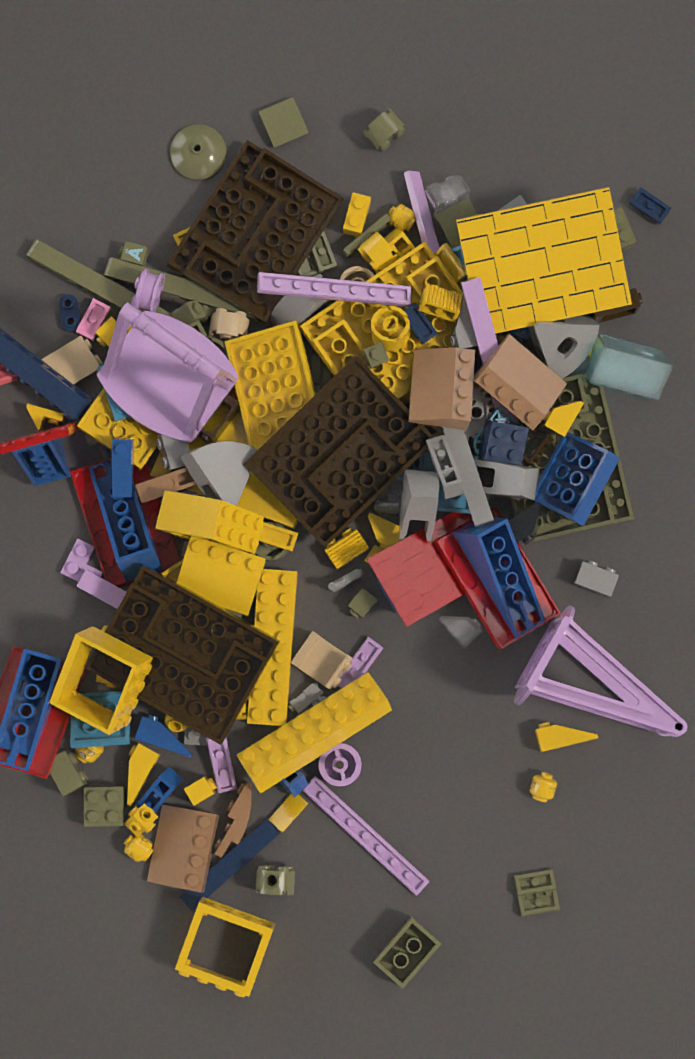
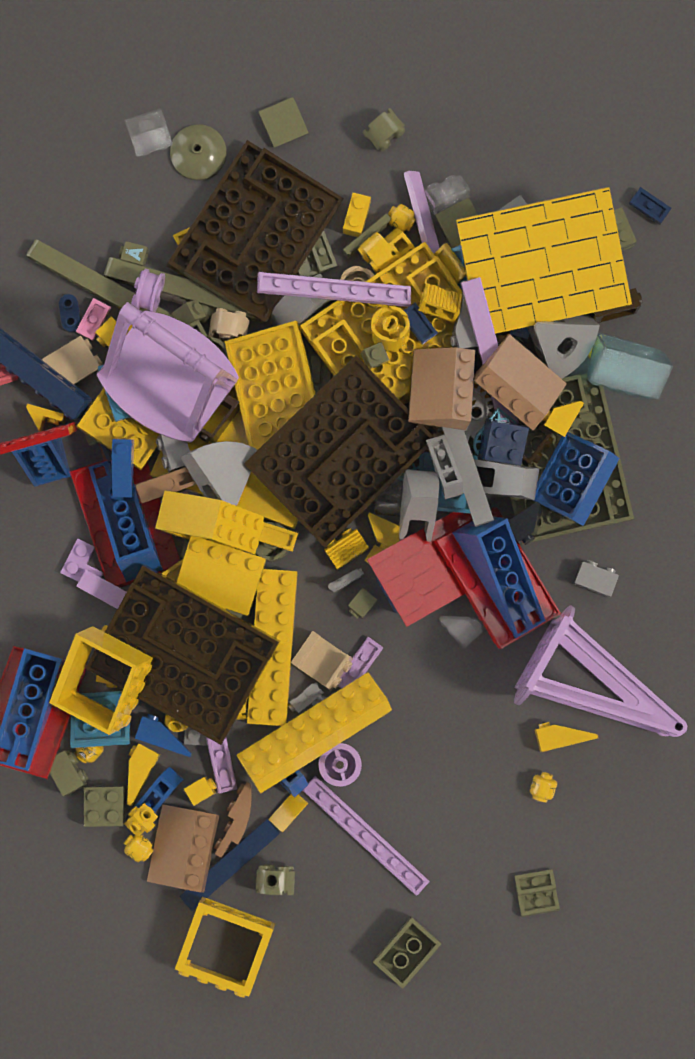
(149, 132): none -> clear slope

